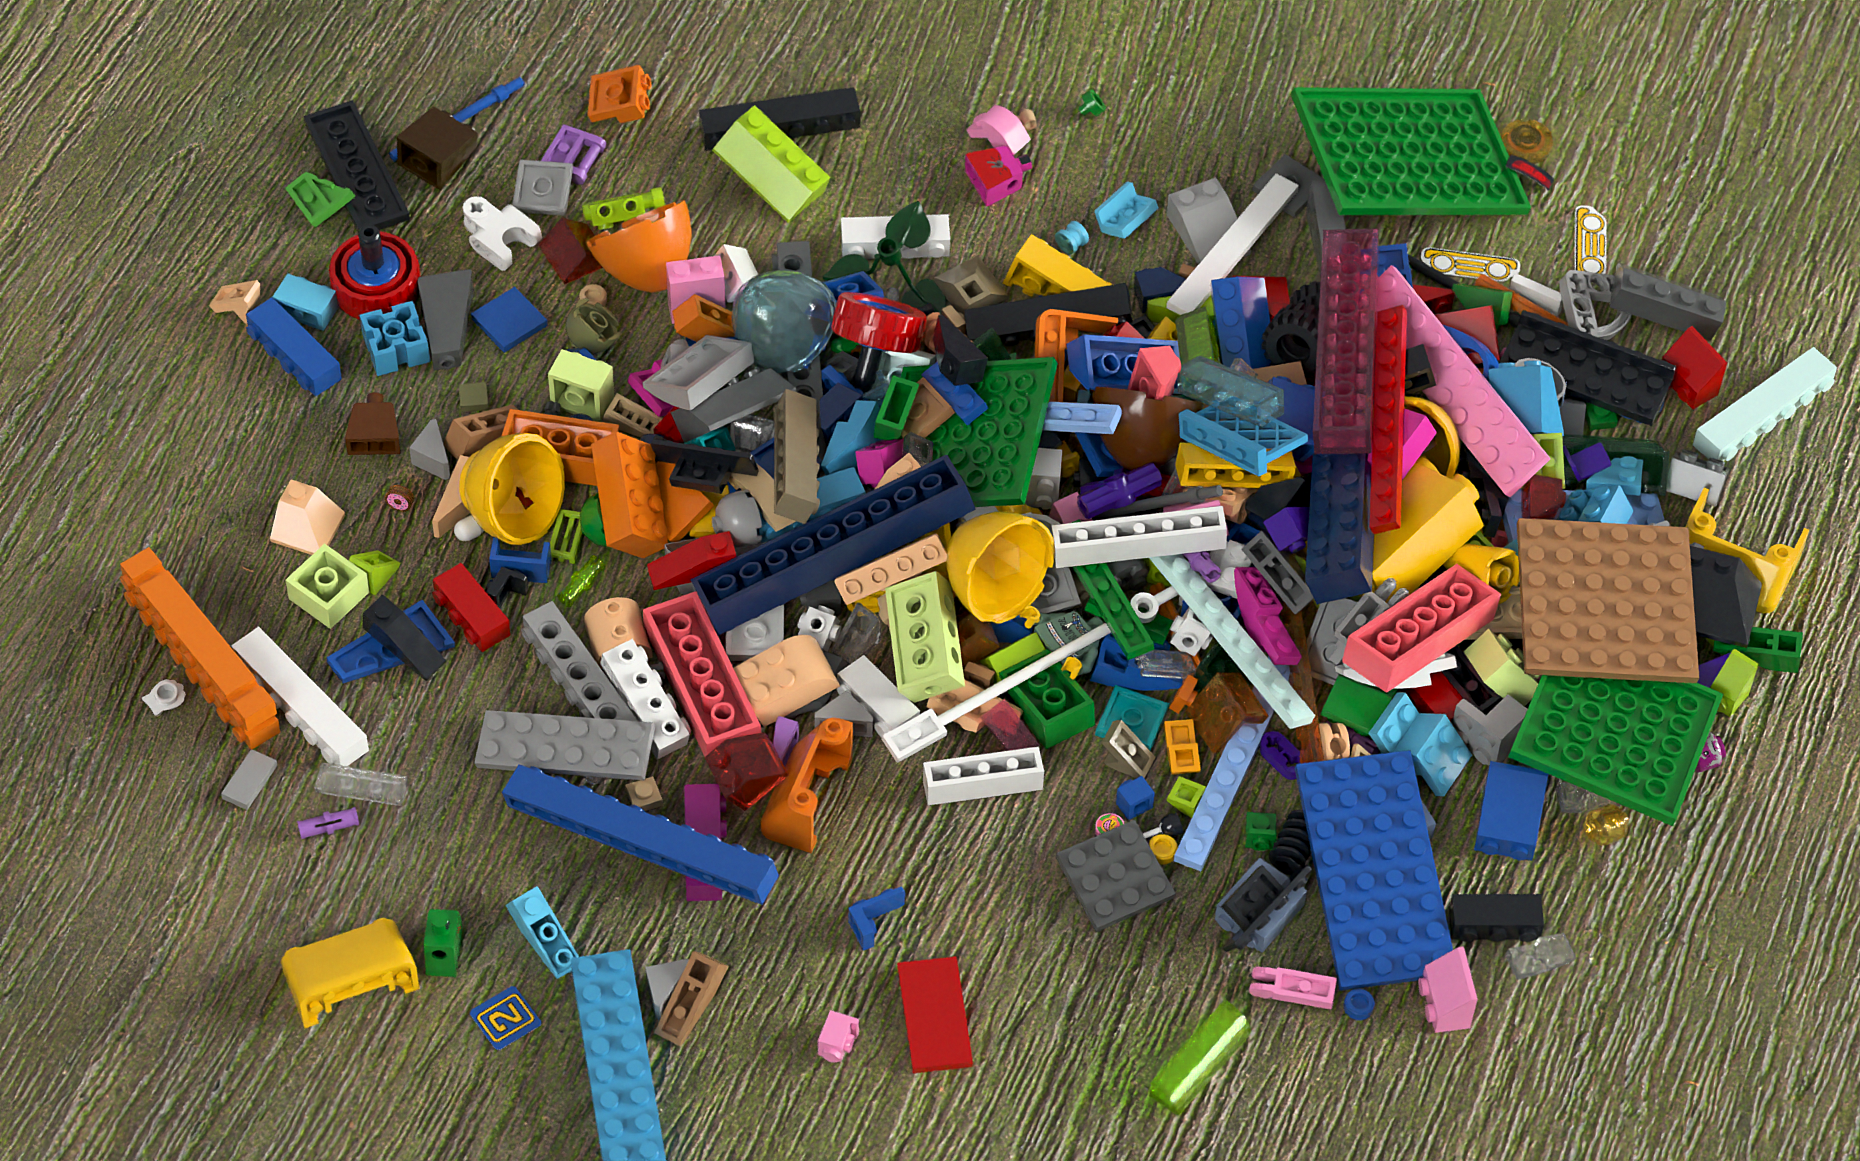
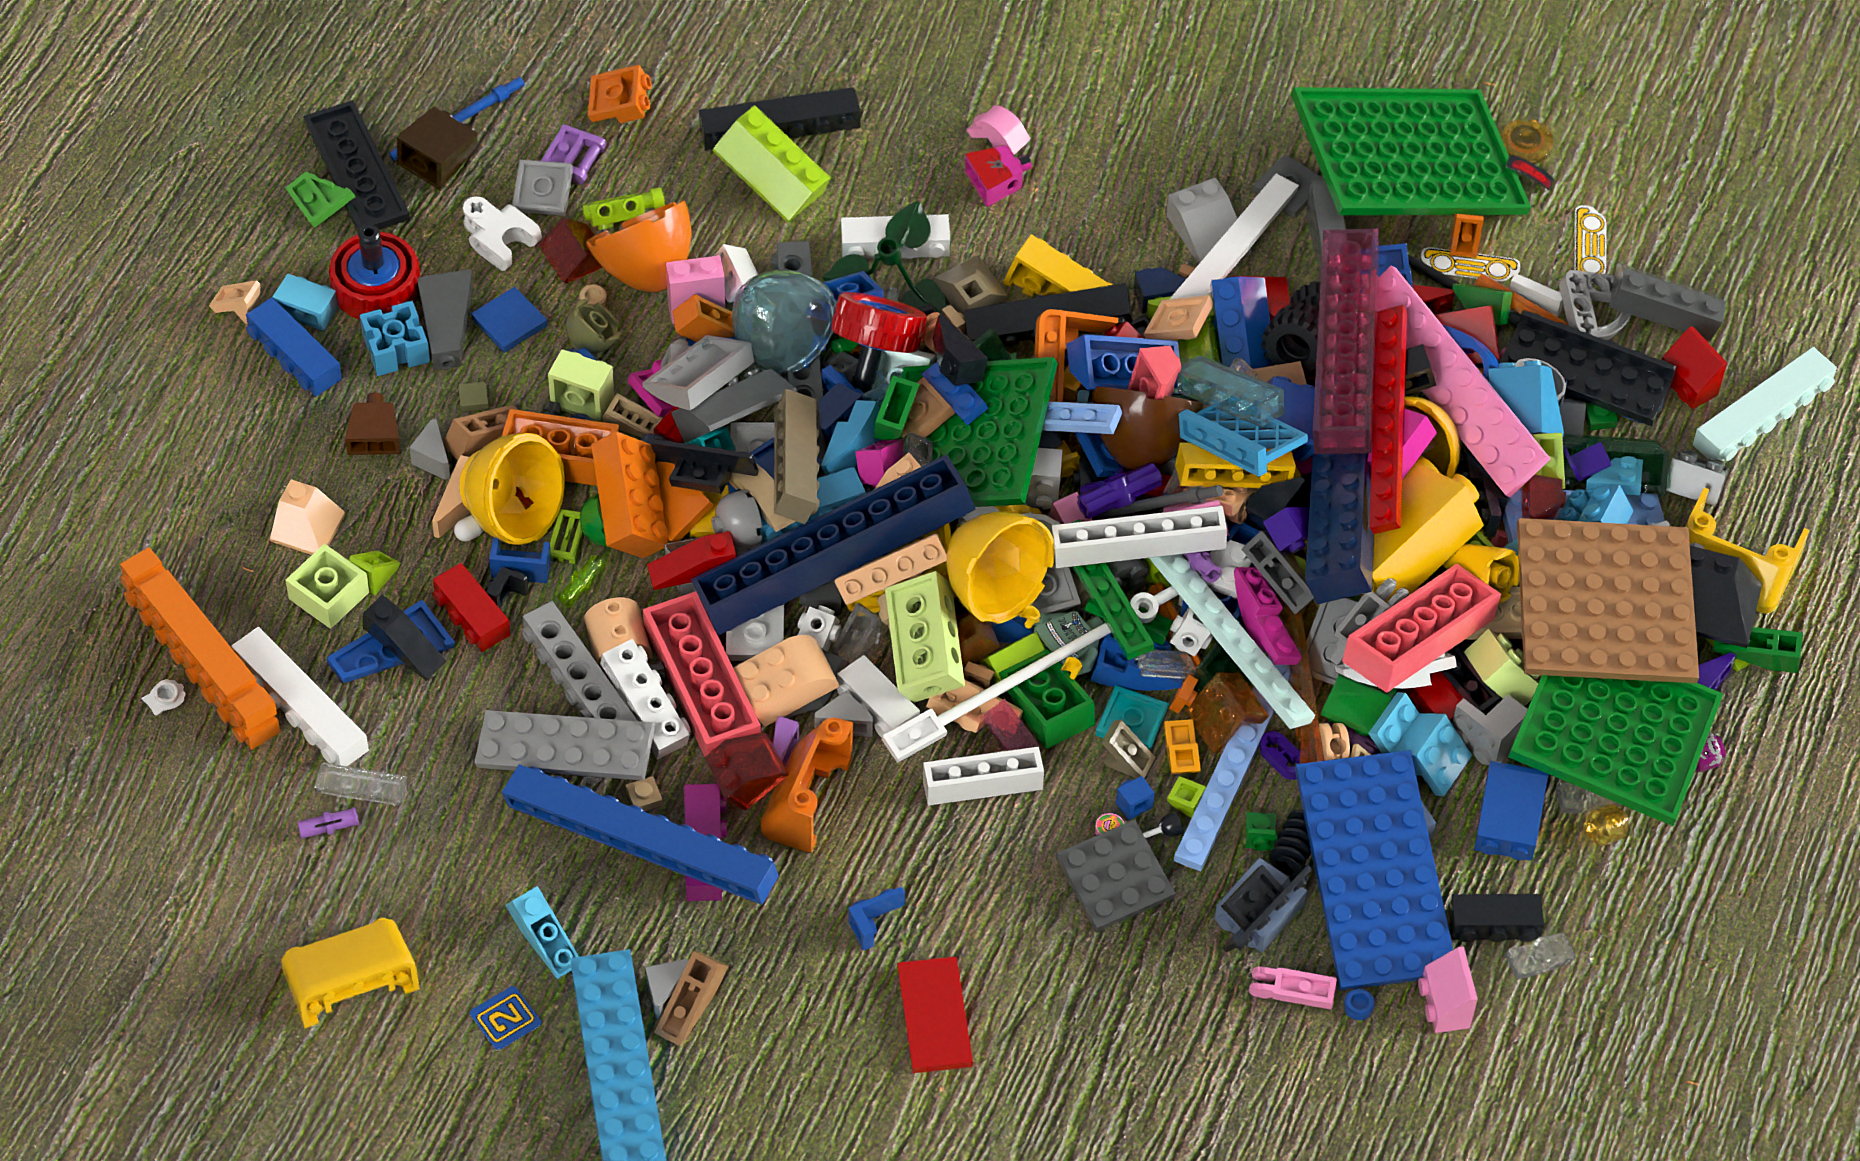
(249, 779): light grey tile -> none
(399, 498): tile -> none
(444, 934): green torso -> none
(752, 432): clear slope -> none
(837, 1036): bright pink brick -> none
(1027, 119): tan hand -> none
(1072, 237): medium azure wheel -> none
(1092, 103): green tile -> none
(1124, 211): medium azure bracket -> none
(1164, 848): yellow tile -> none
(1179, 318): none -> light nougat plate
(1200, 1058): clear neon green brick -> none
(1466, 235): none -> orange slope
(1734, 681): lime slope -> none

